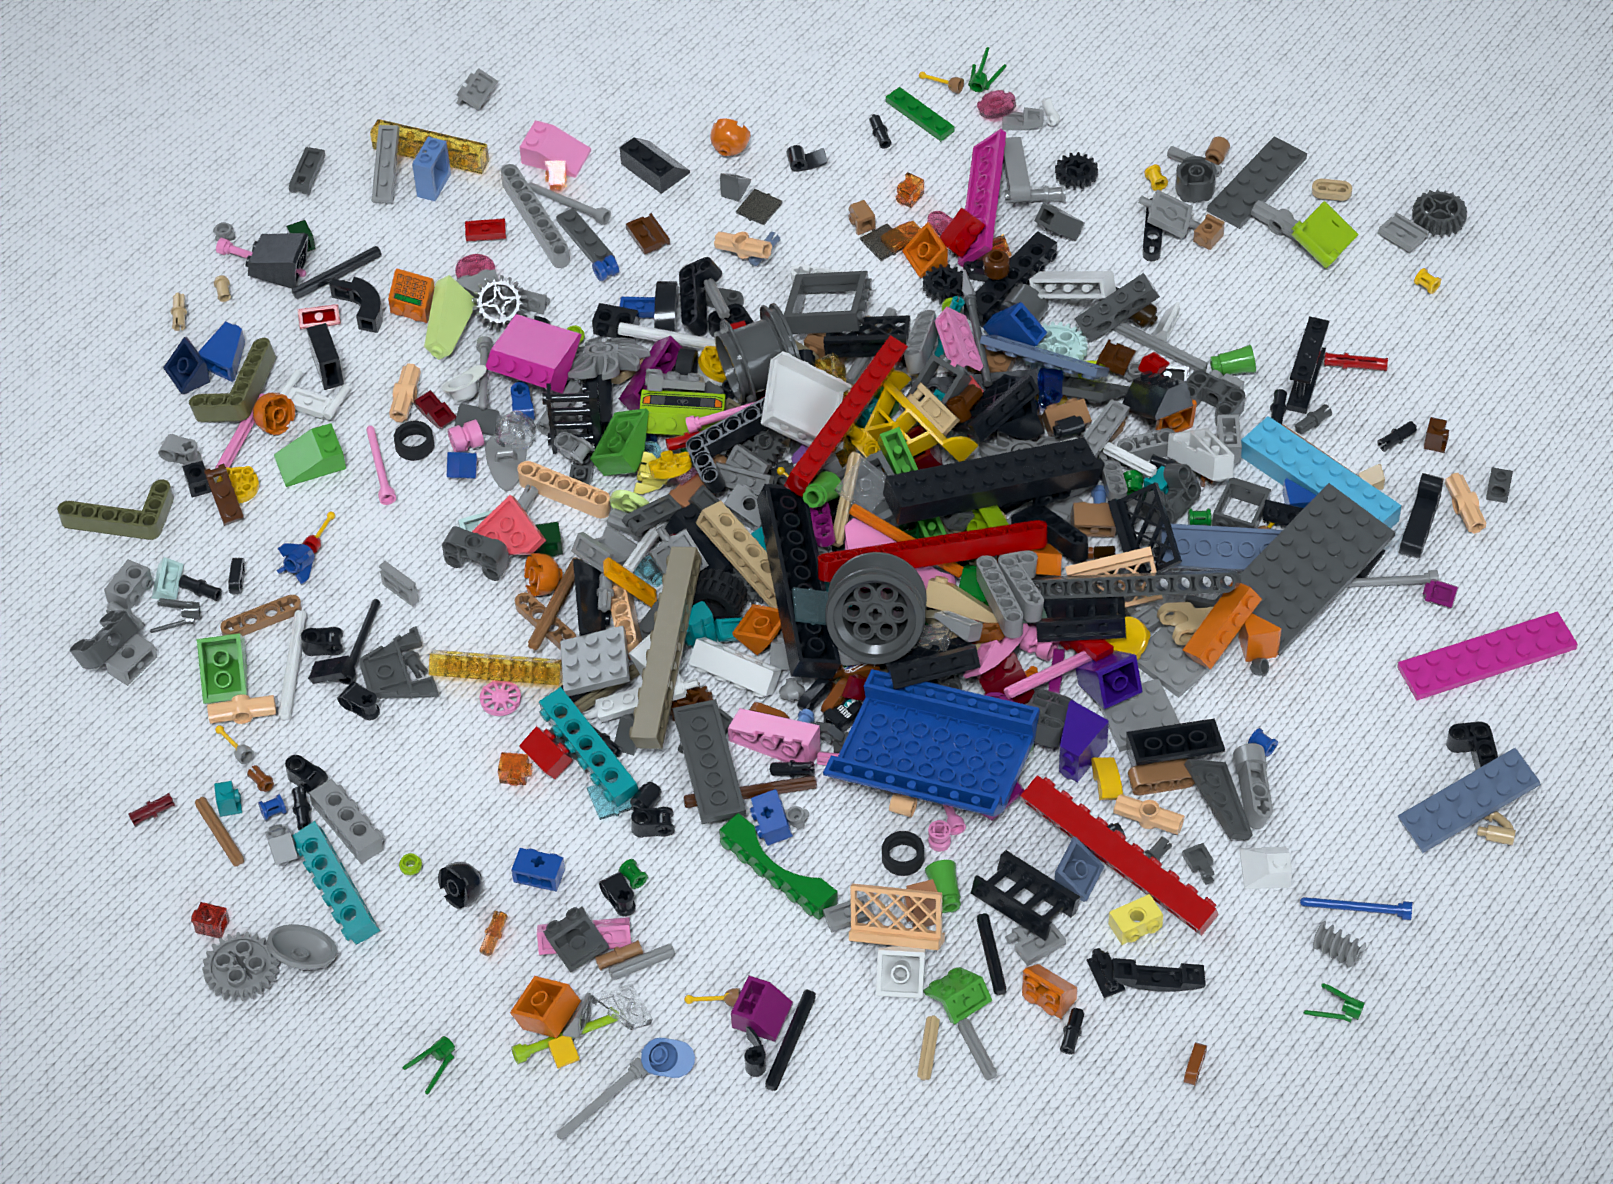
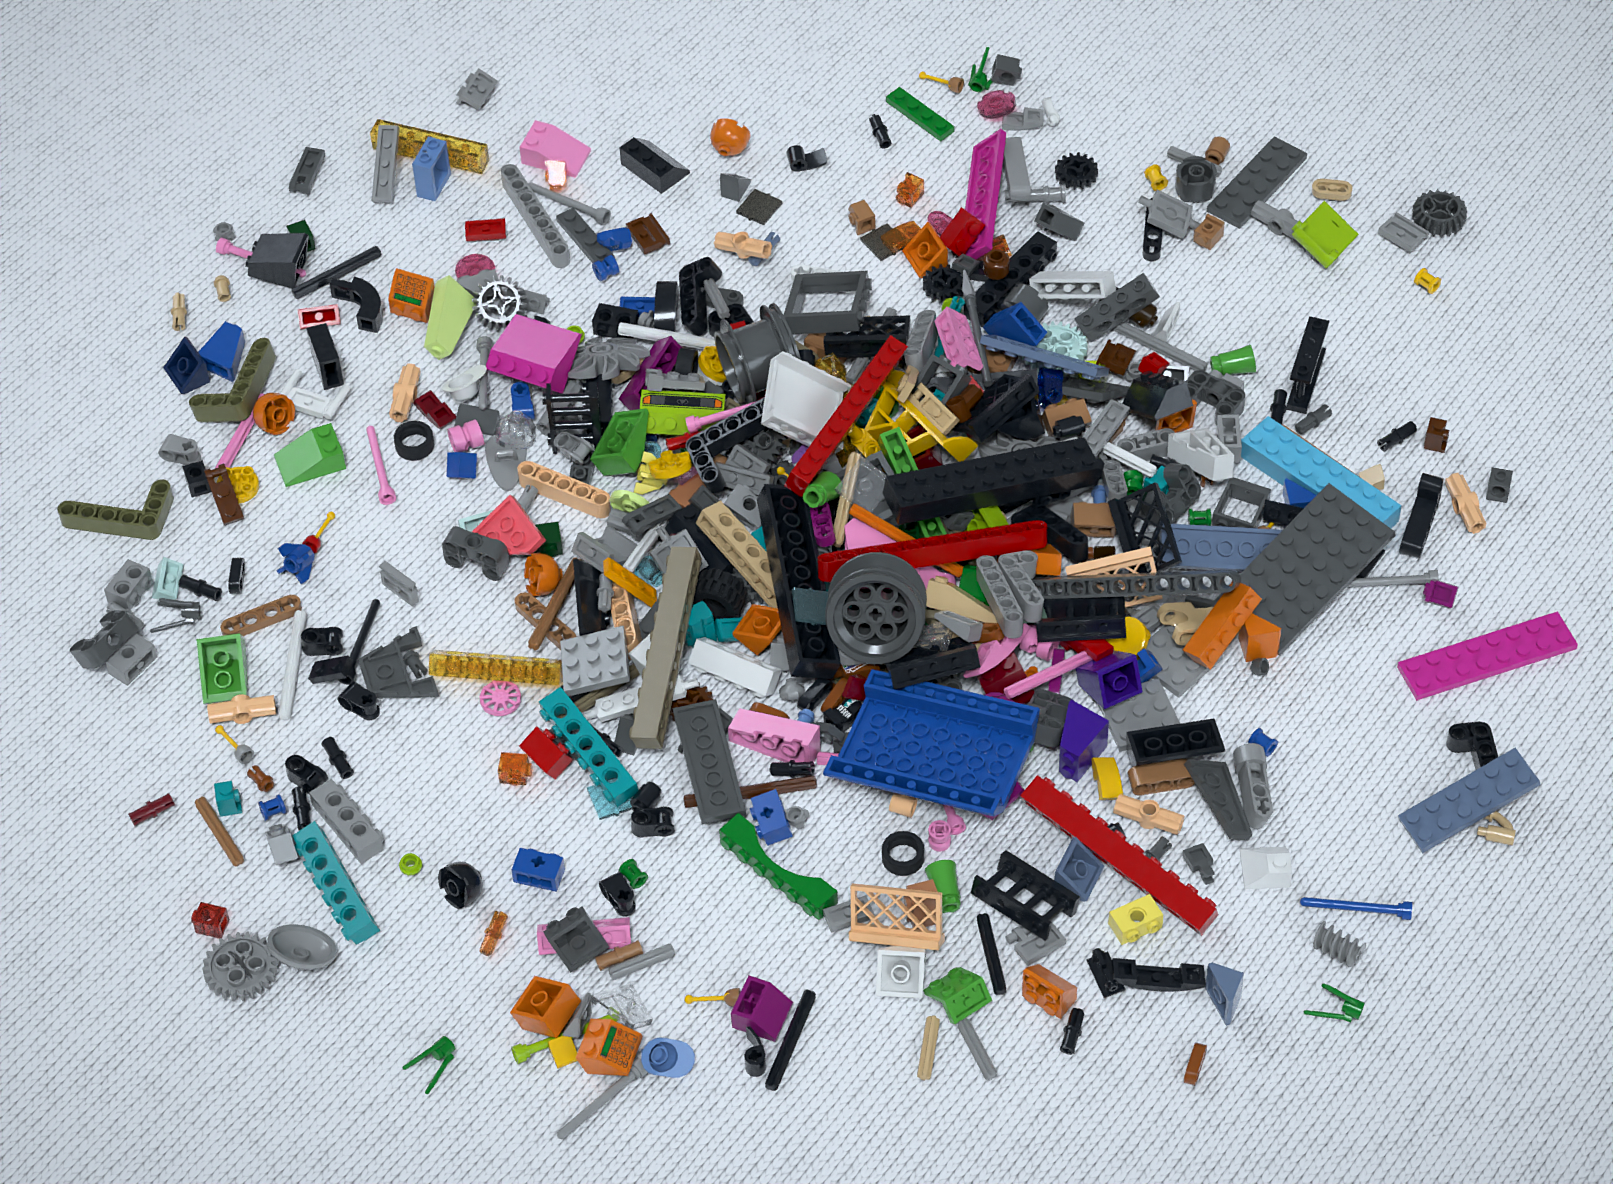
(337, 757): none -> black pin
(608, 1048): none -> orange slope
(615, 239): none -> blue rock
(646, 319): none -> light grey plate
(907, 383): none -> tan plate
(966, 263): none -> dark grey tile
(1006, 70): none -> dark grey brick
(1147, 665): none -> blue panel
(1224, 989): none -> sand blue slope
(1353, 361): red pin -> none

